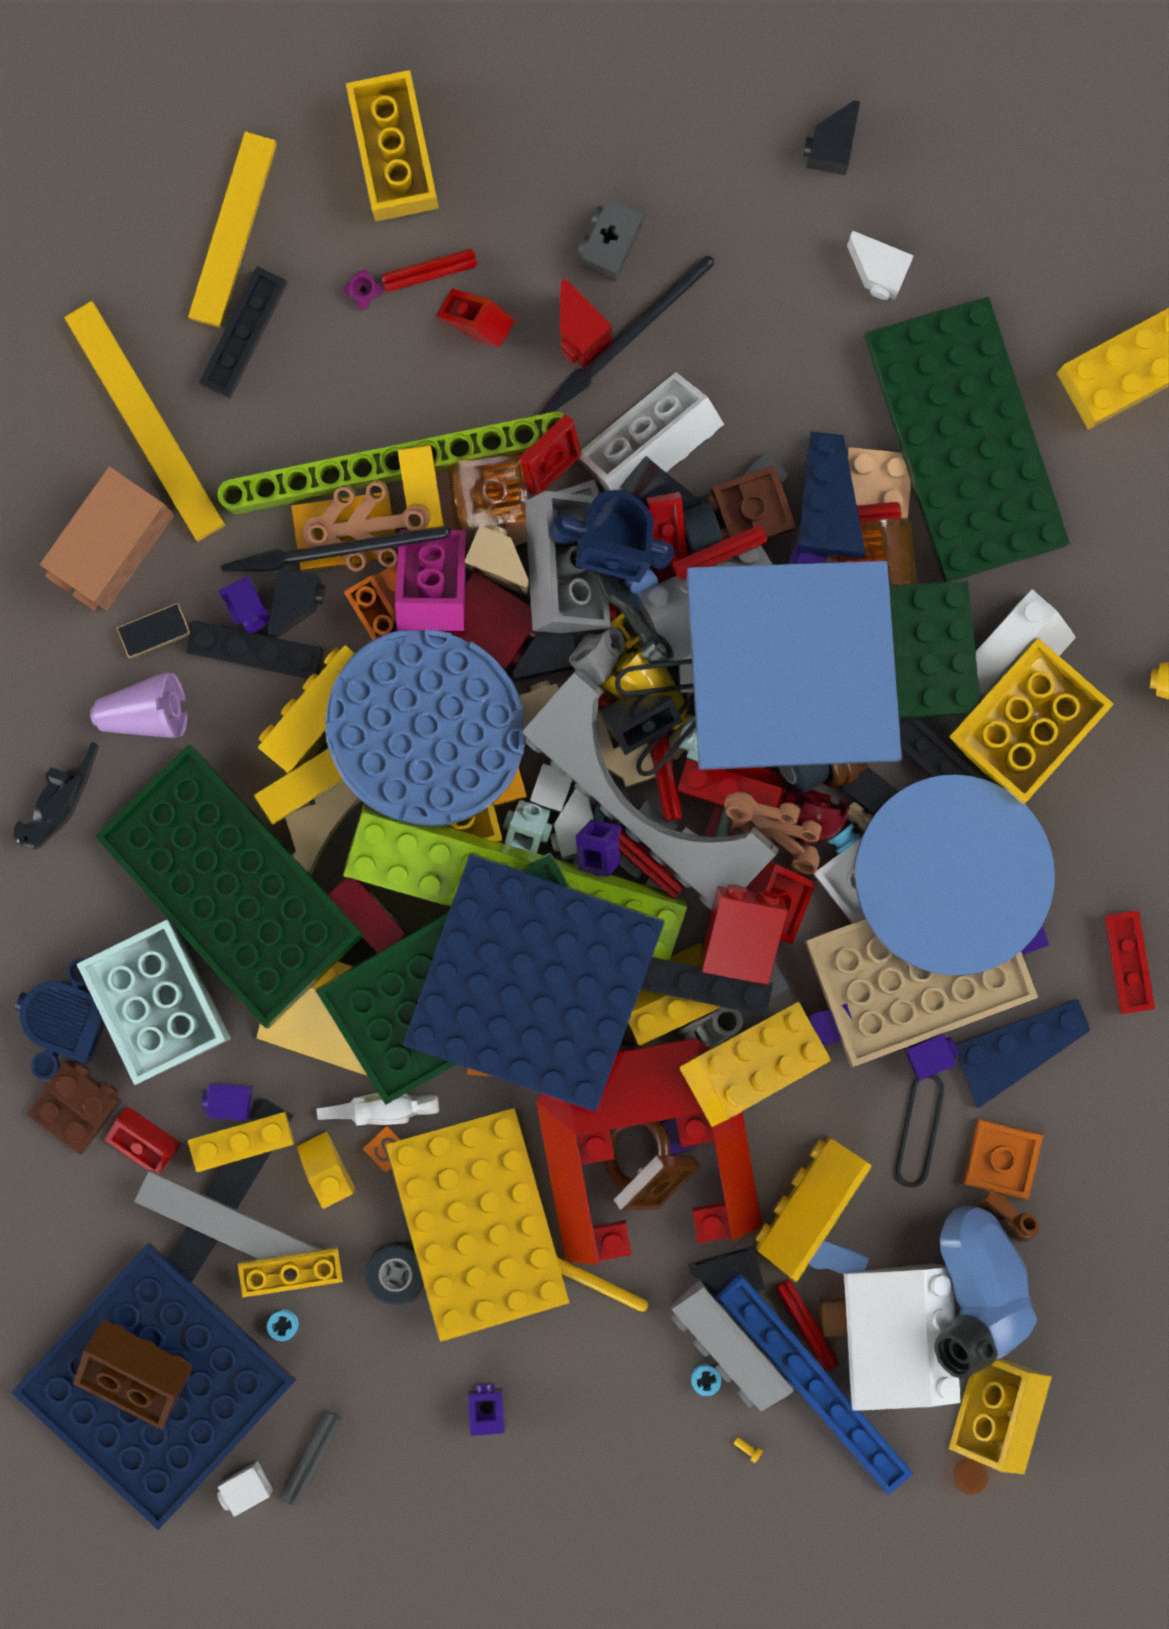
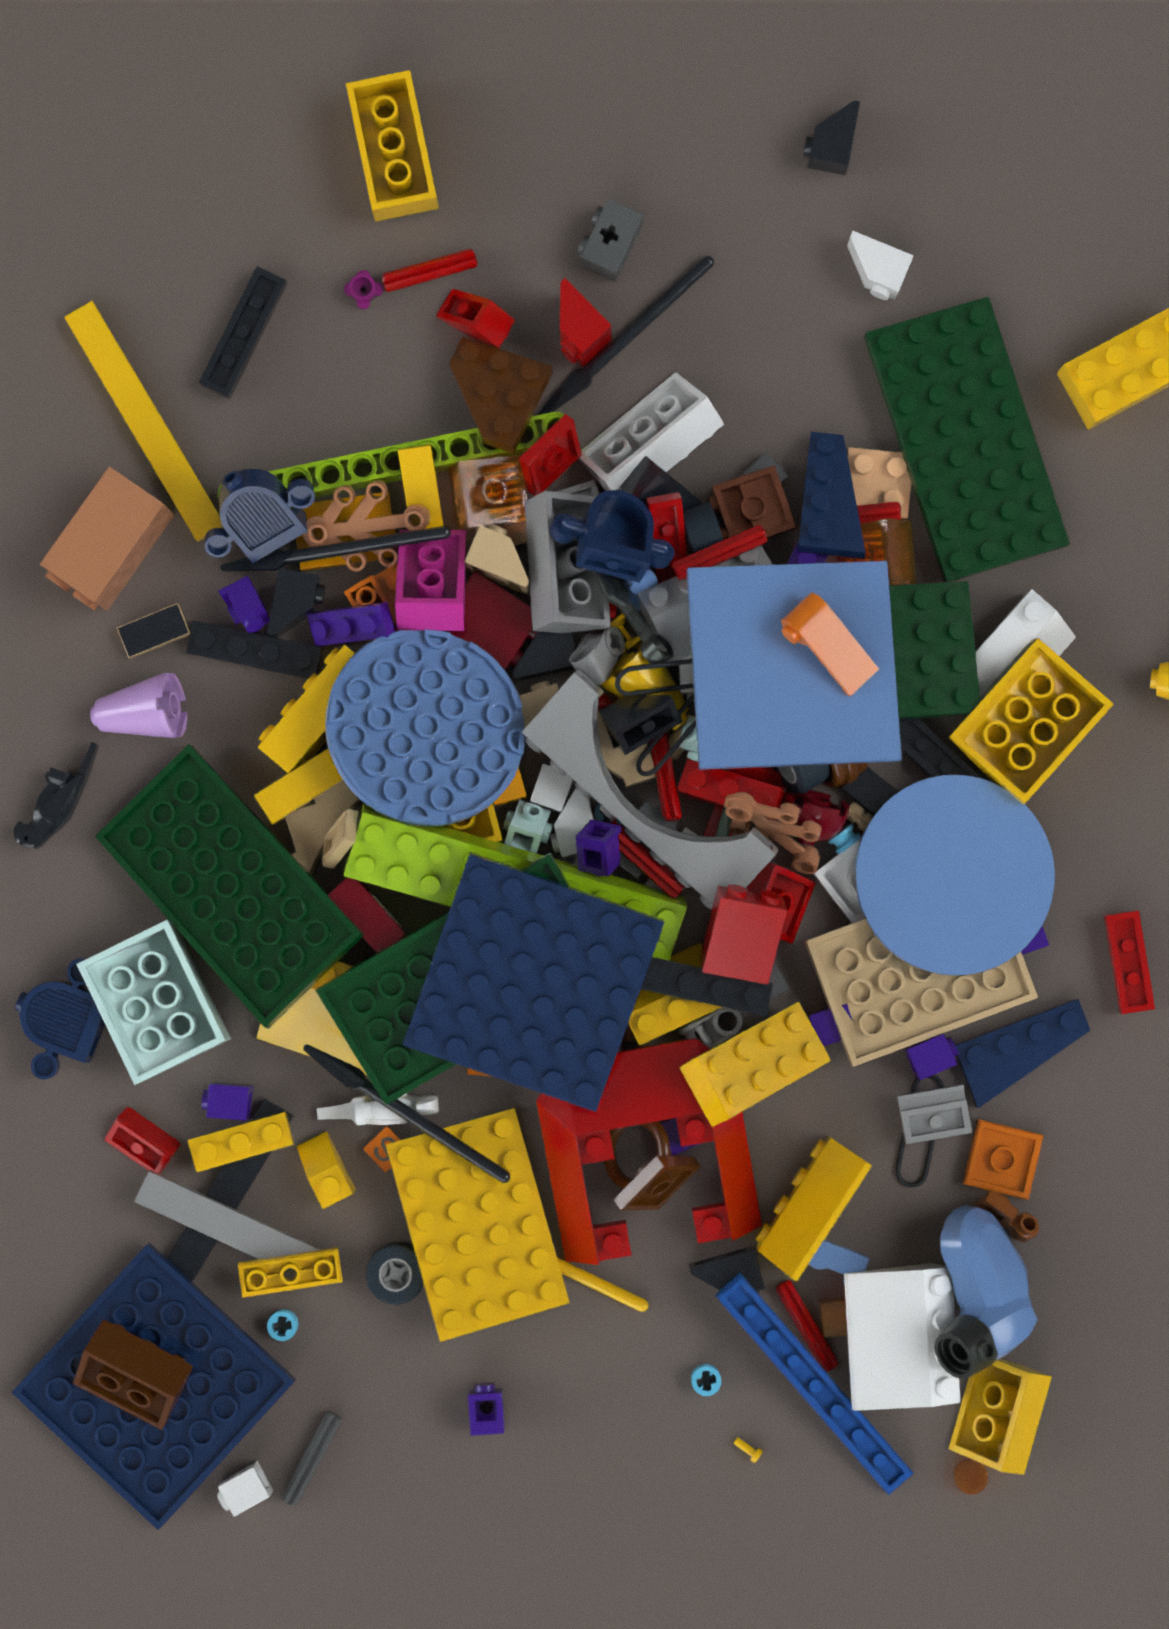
(75, 1106): copper plate -> none
(232, 229): yellow tile -> none
(259, 513): none -> dark blue piece
(340, 838): none -> tan tile
(351, 624): none -> dark purple plate
(354, 1079): none -> black piece
(499, 390): none -> reddish brown plate
(730, 1346): light grey slope -> none
(823, 632): none -> orange door
(934, 1114): none -> light grey plate

